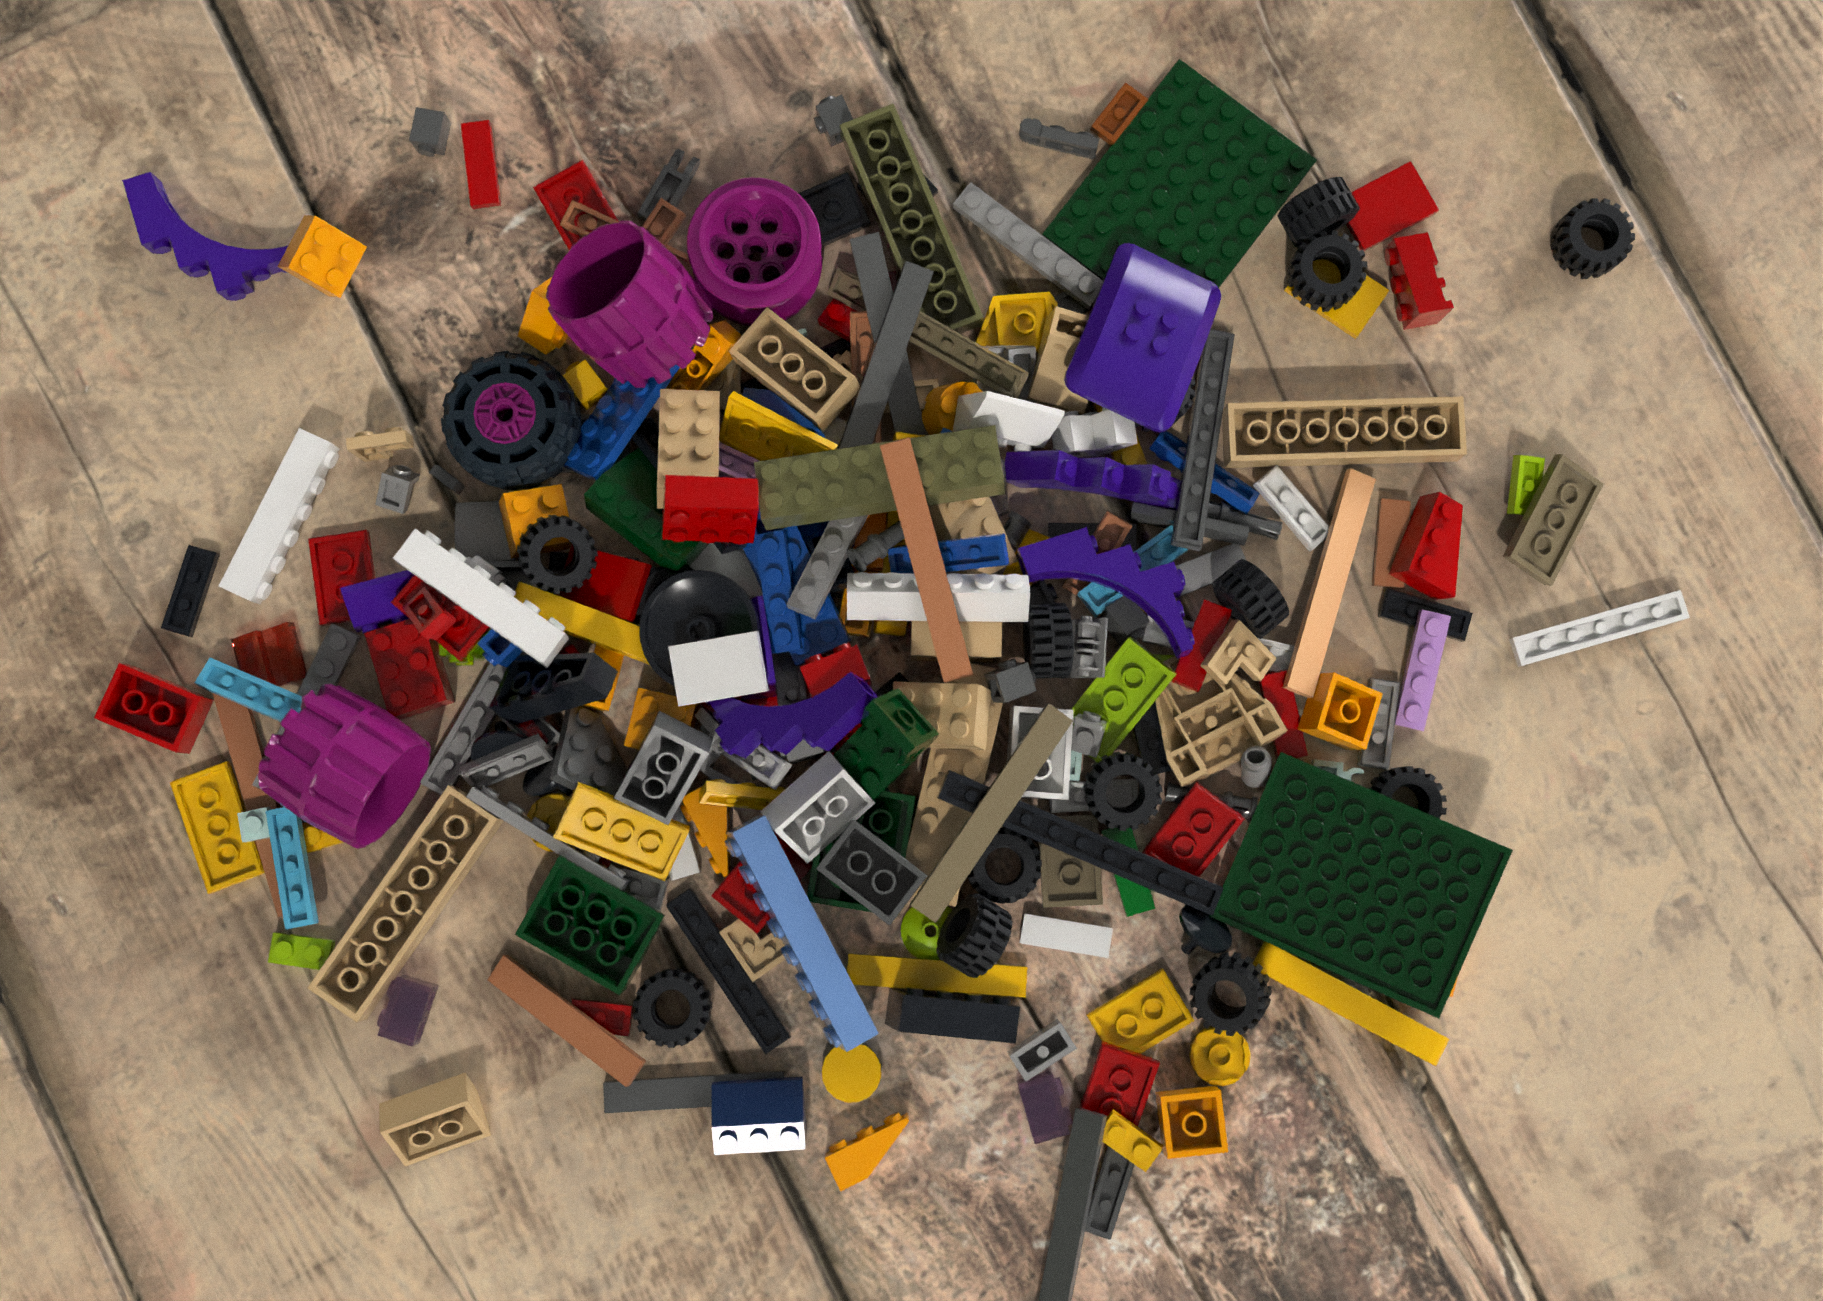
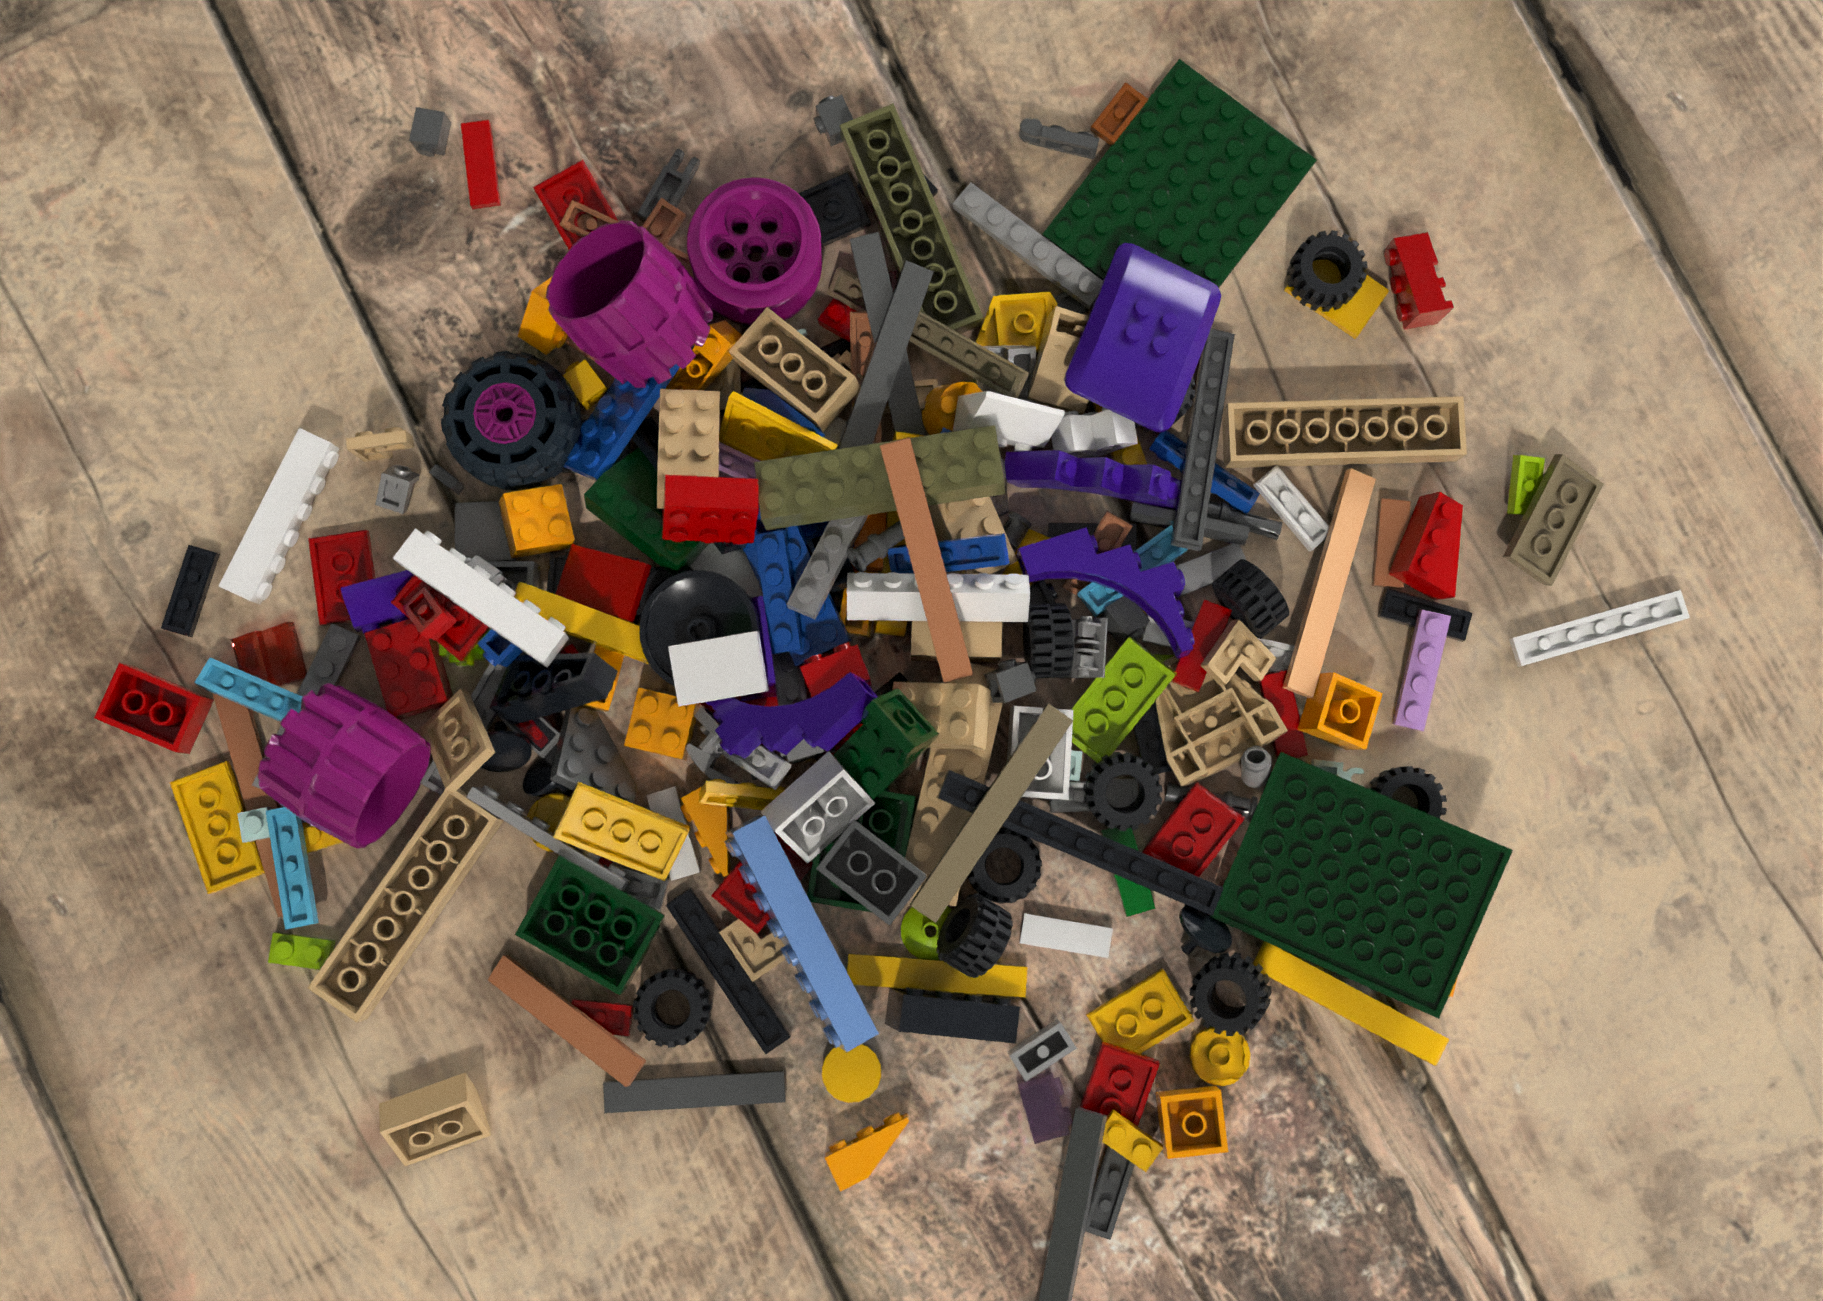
(163, 229): dark purple arch -> none
(322, 256): light orange brick -> none
(407, 1010): clear purple brick -> none
(457, 740): none -> tan plate
(506, 762): light grey tile -> none
(571, 575): black tyre -> none
(663, 768): dark grey brick -> none
(758, 1115): dark blue slope -> none
(1069, 879): dark tan plate -> none
(1088, 733): light grey bracket -> none
(1318, 209): black tyre -> none
(1380, 742): light grey tile -> none
(1390, 206): red tile -> none
(1611, 226): black tyre -> none

